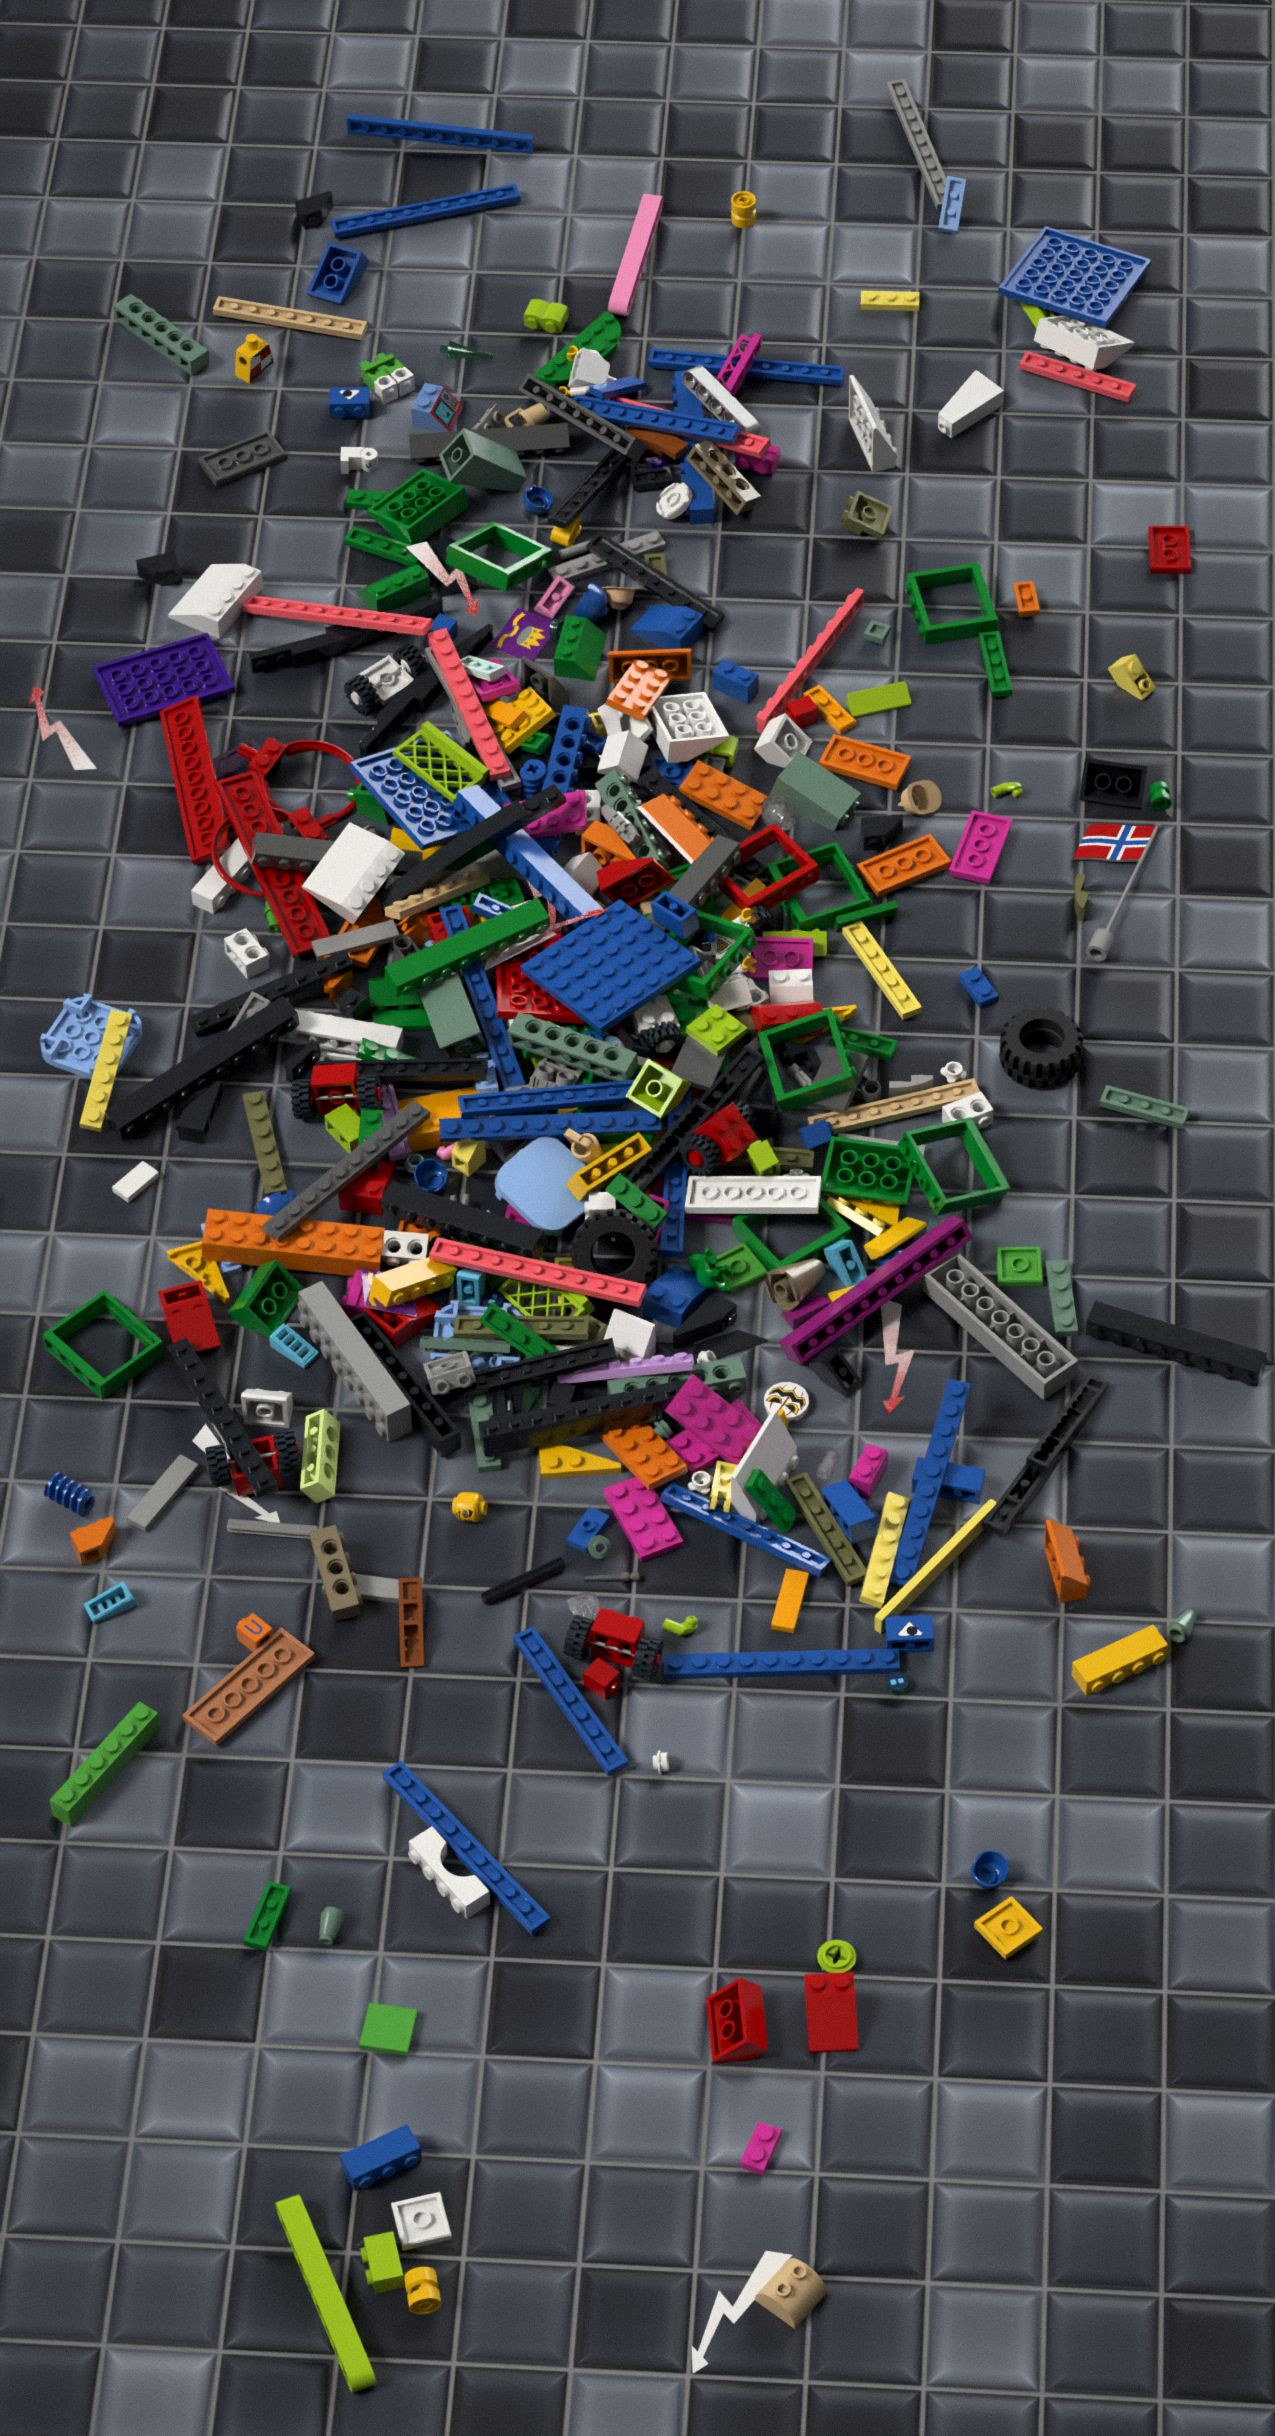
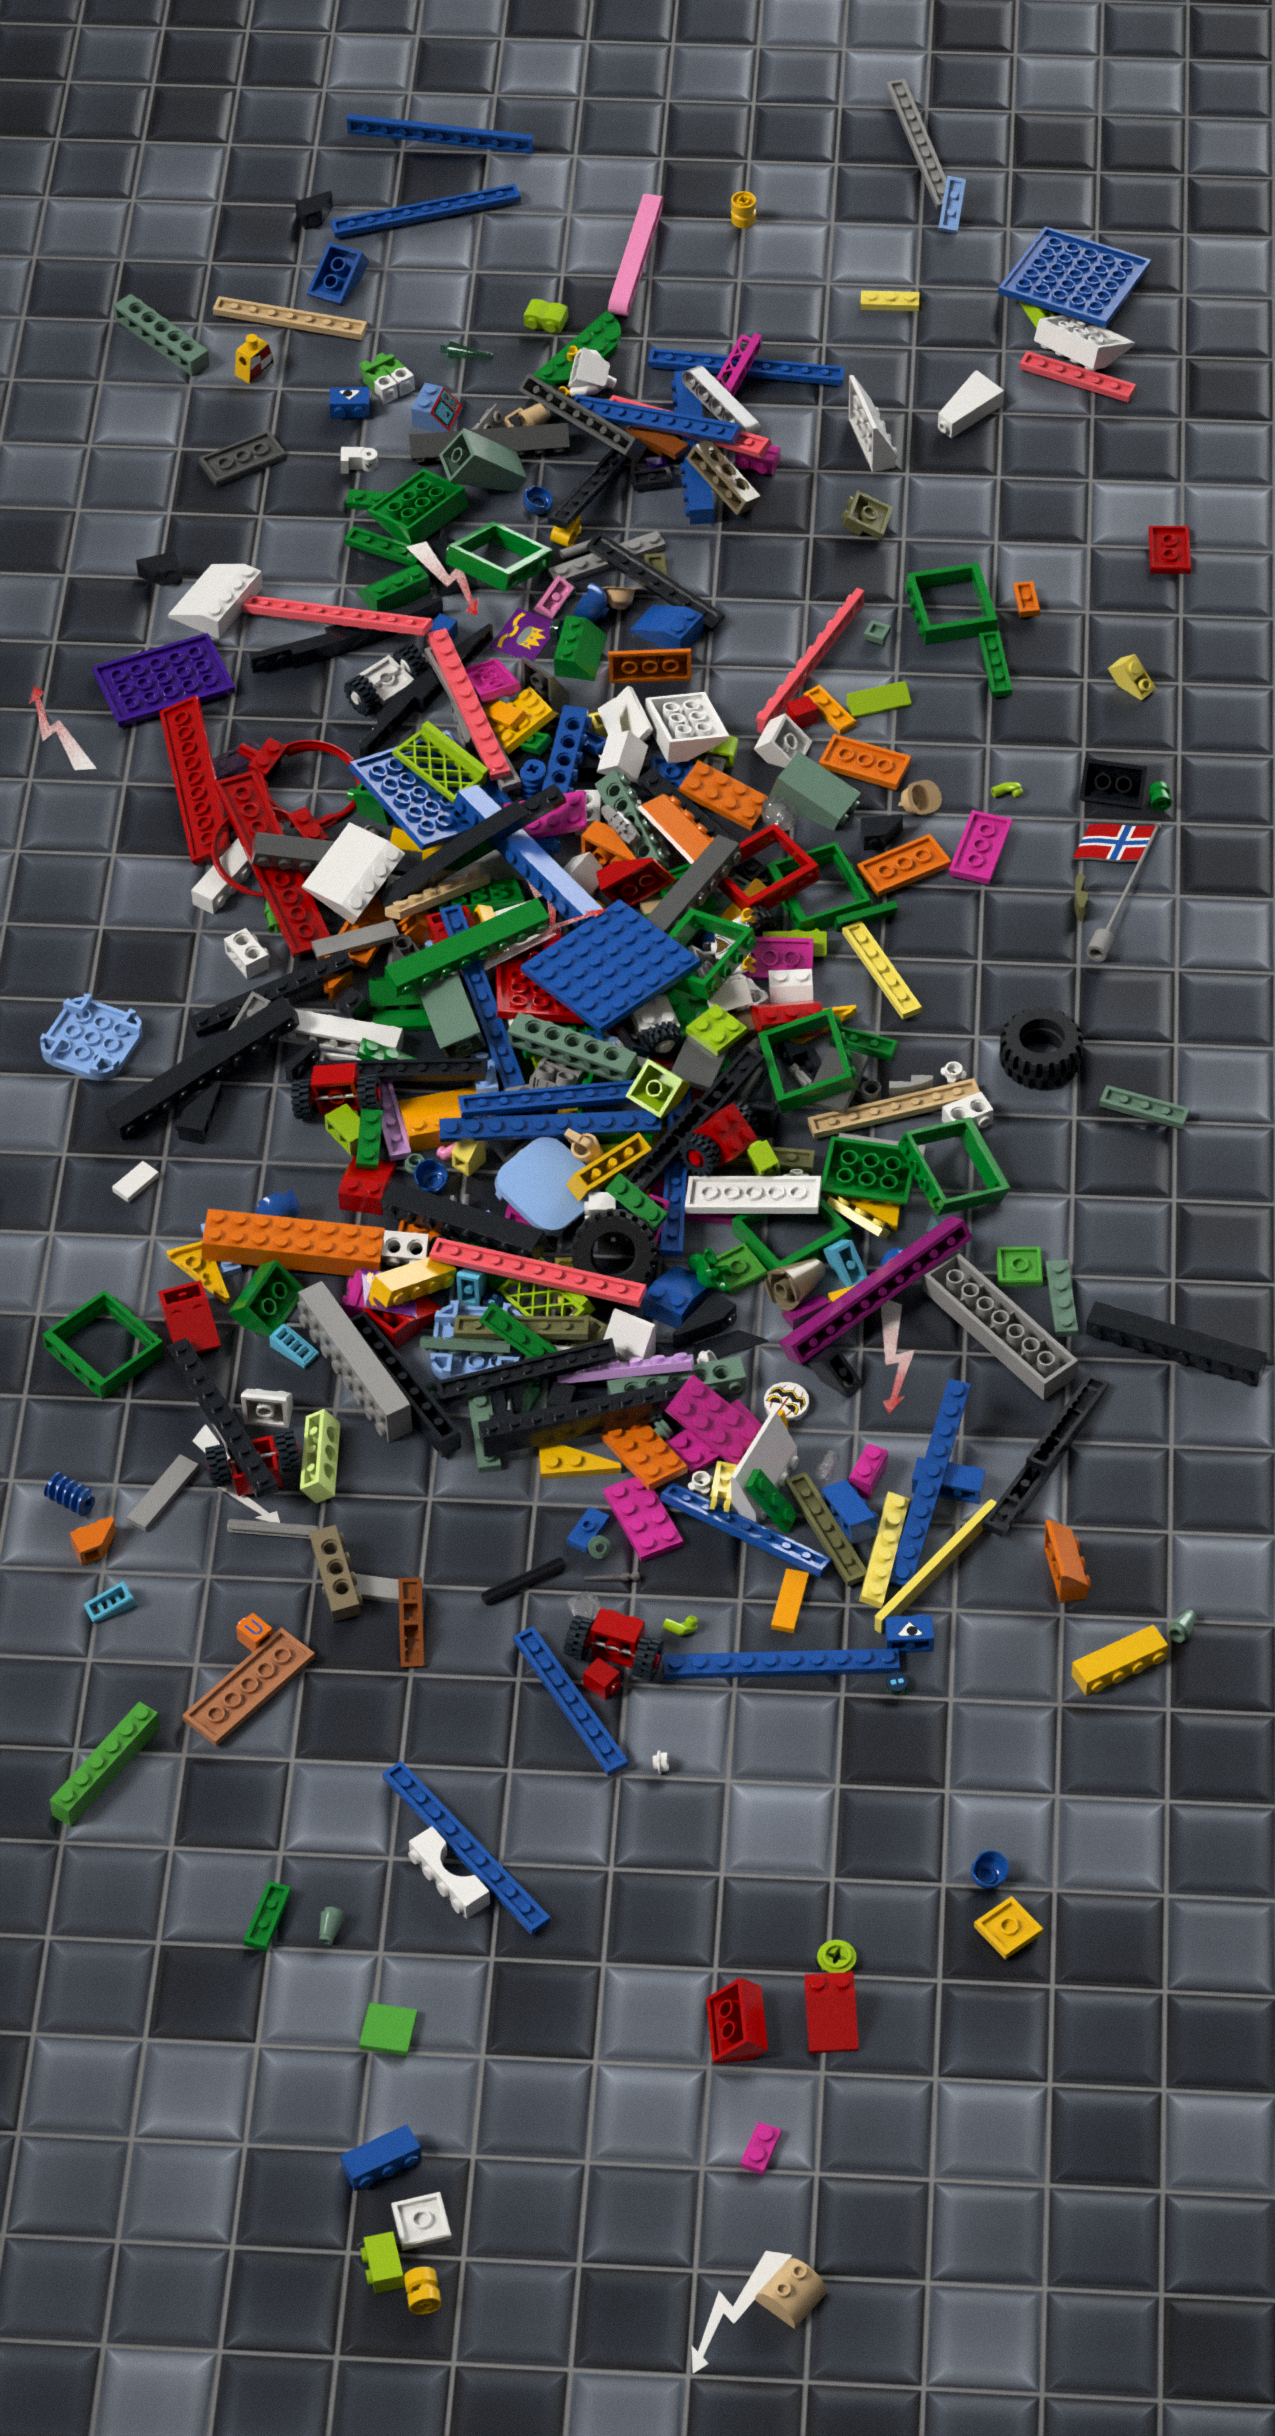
(105, 1070): light yellow plate -> none
(264, 1143): olive plate -> none
(325, 2293): lime beam -> none
(345, 1171): dark grey plate -> none
(449, 1373): light grey plate -> none
(469, 1507): yellow head -> none
(483, 669): light aqua plate -> none
(489, 907): blue plate -> none
(617, 387): blue tile -> none
(639, 690): plate -> none
(674, 500): white tile -> none
(675, 915): blue brick -> none
(735, 681): blue brick -> none
(816, 1133): blue brick -> none
(894, 1237): yellow slope -> none
(978, 987): blue plate -> none

